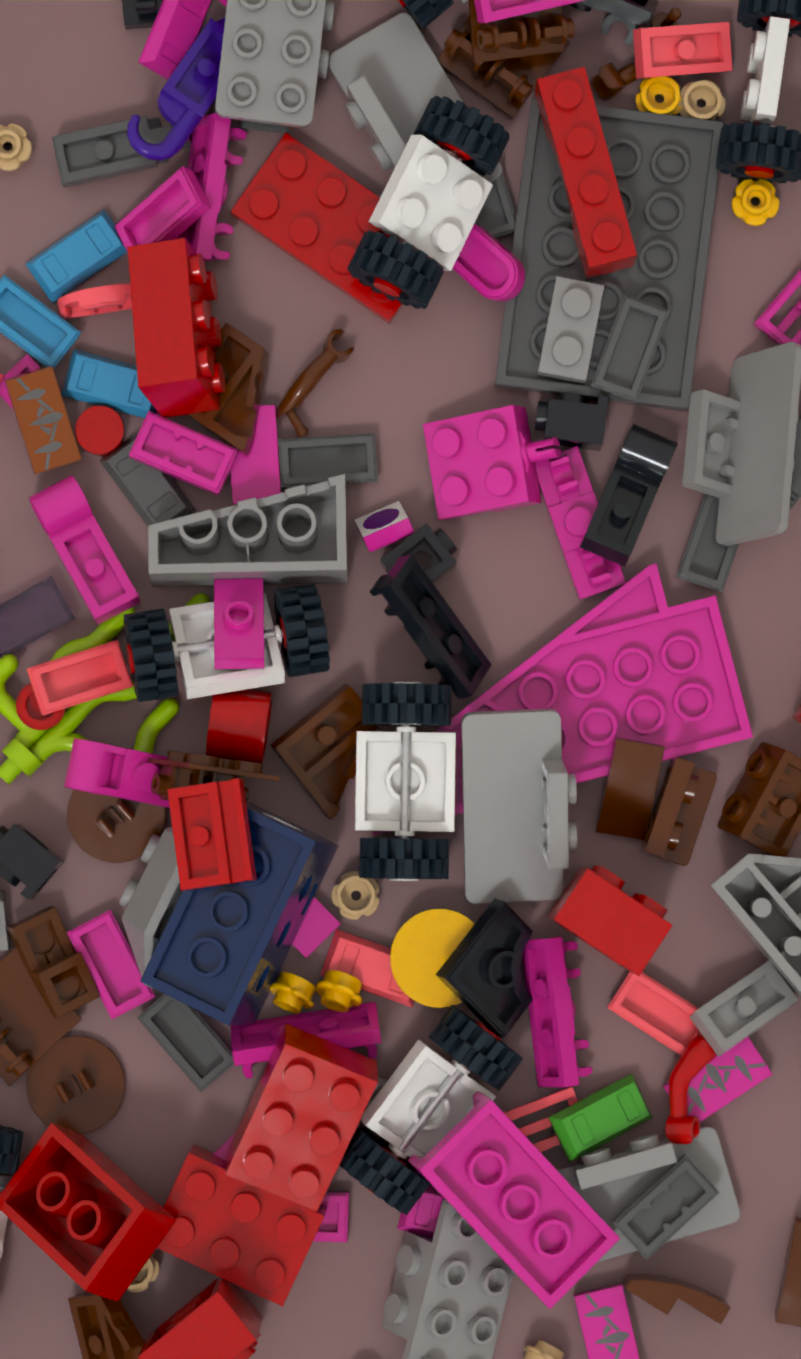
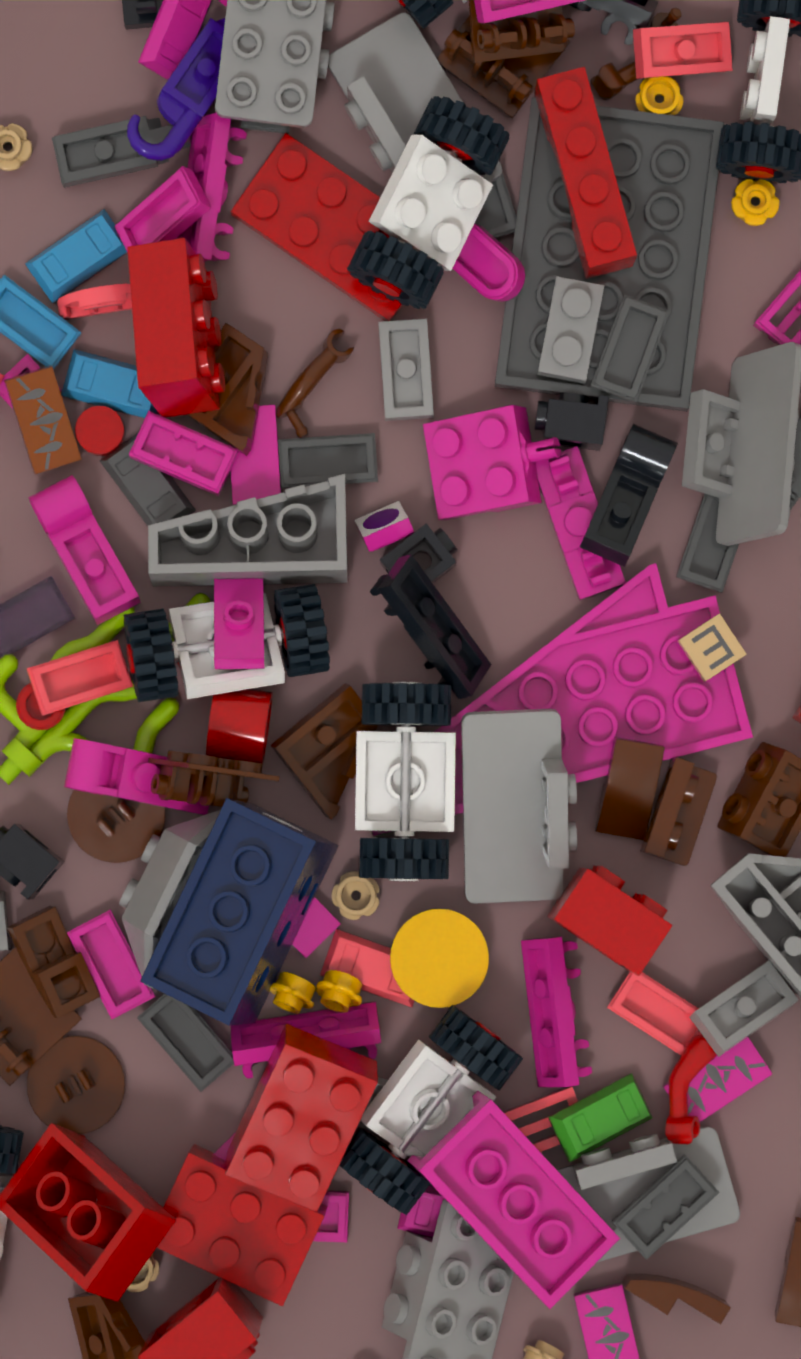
(211, 834): red plate -> none
(406, 369): none -> light grey plate
(488, 969): black tile -> none
(702, 90): tan plate -> none
(711, 647): none -> tan tile

